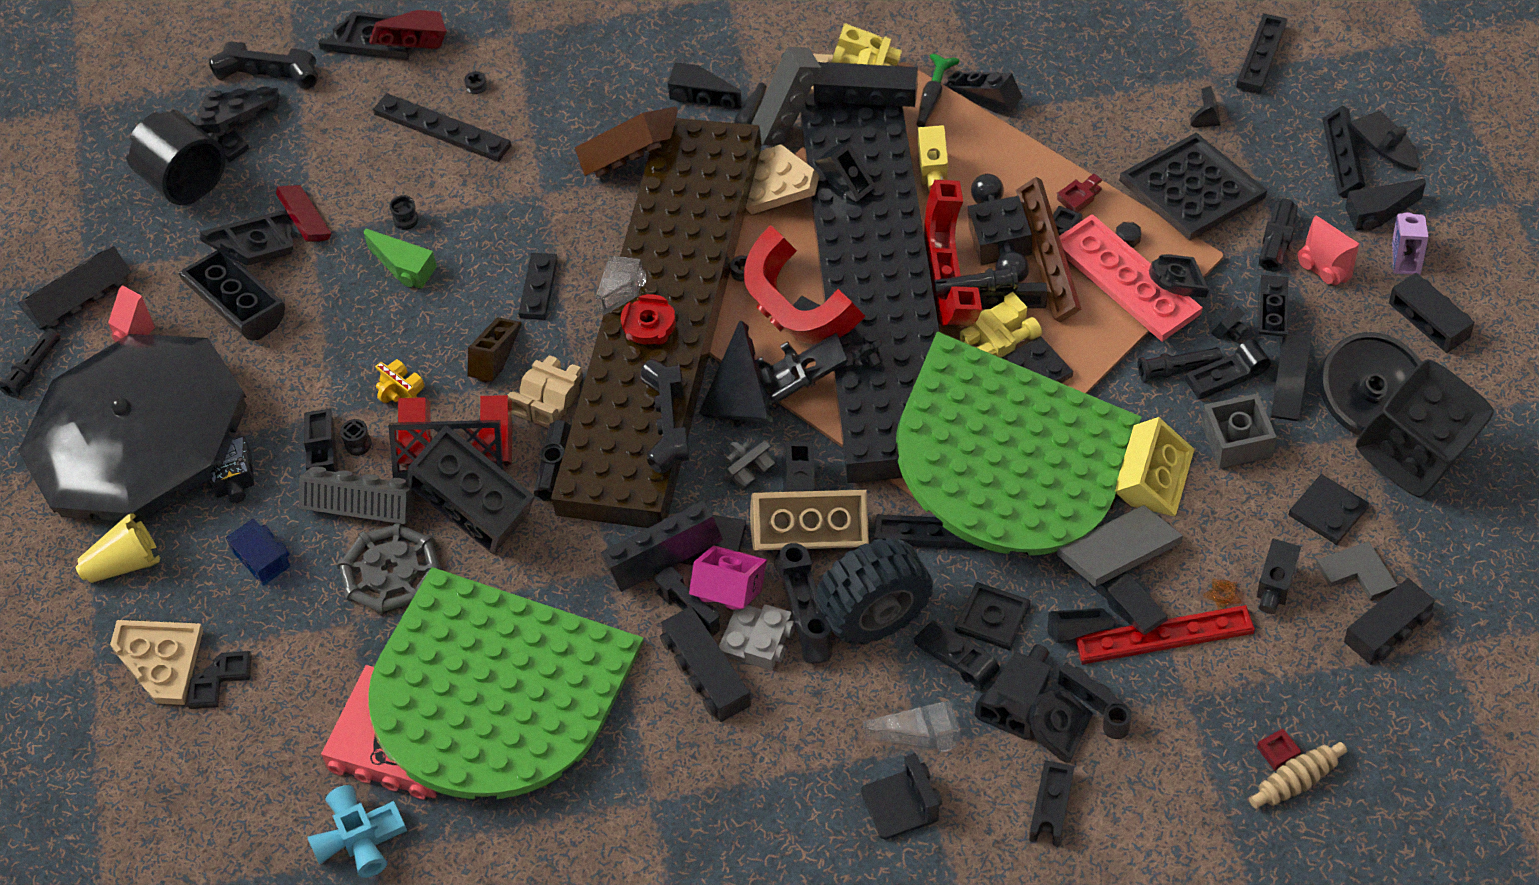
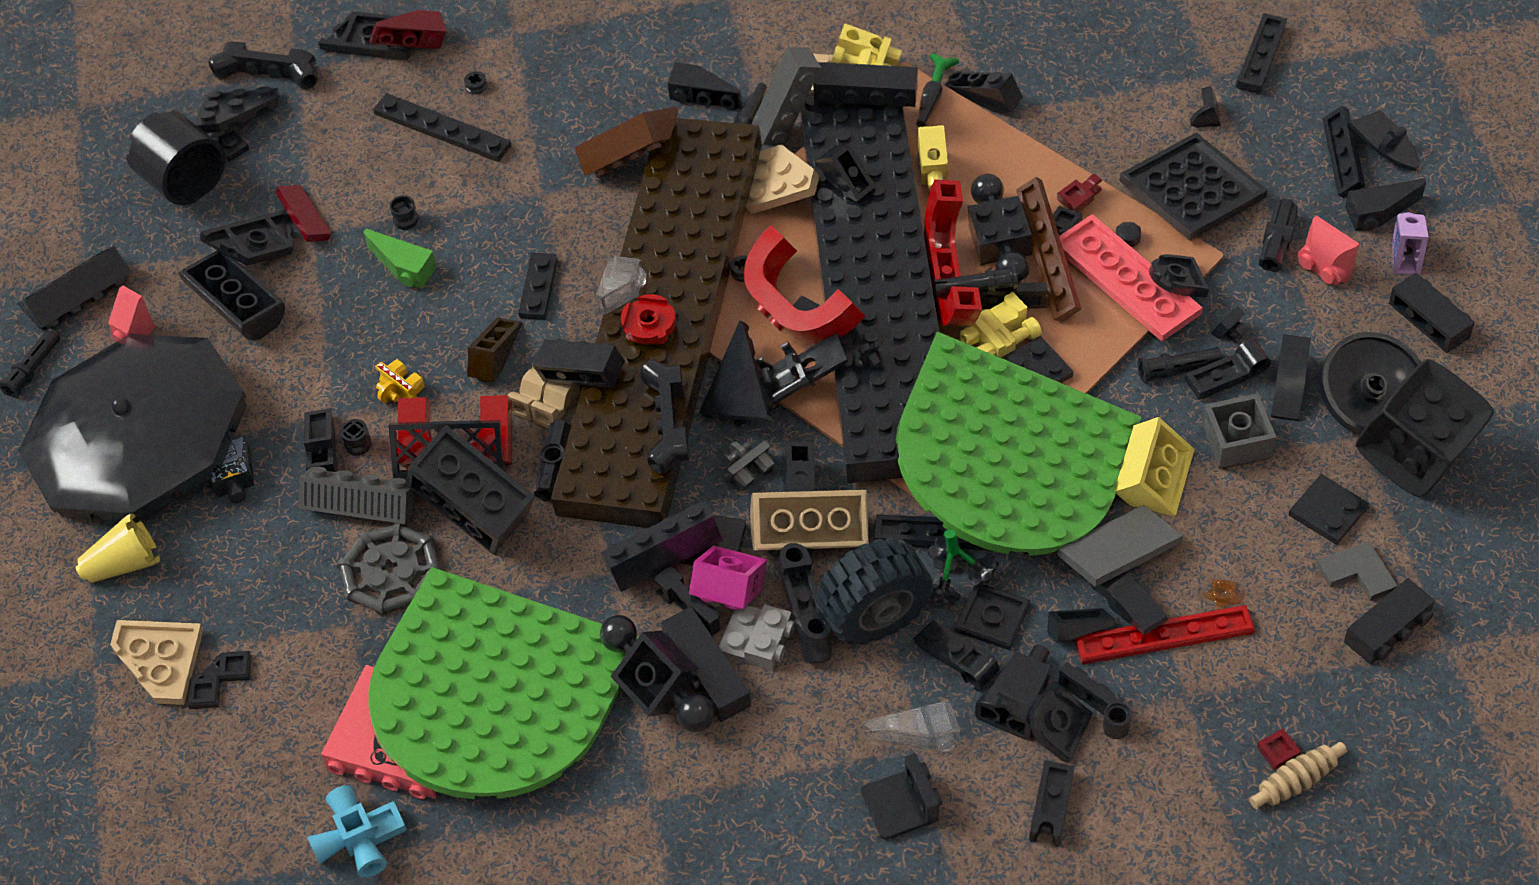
(259, 551): clear blue brick -> none
(578, 363): none -> black brick
(656, 673): none -> black brick
(947, 555): none -> black plant
(1273, 305): black slope -> none
(1277, 575): black torso -> none

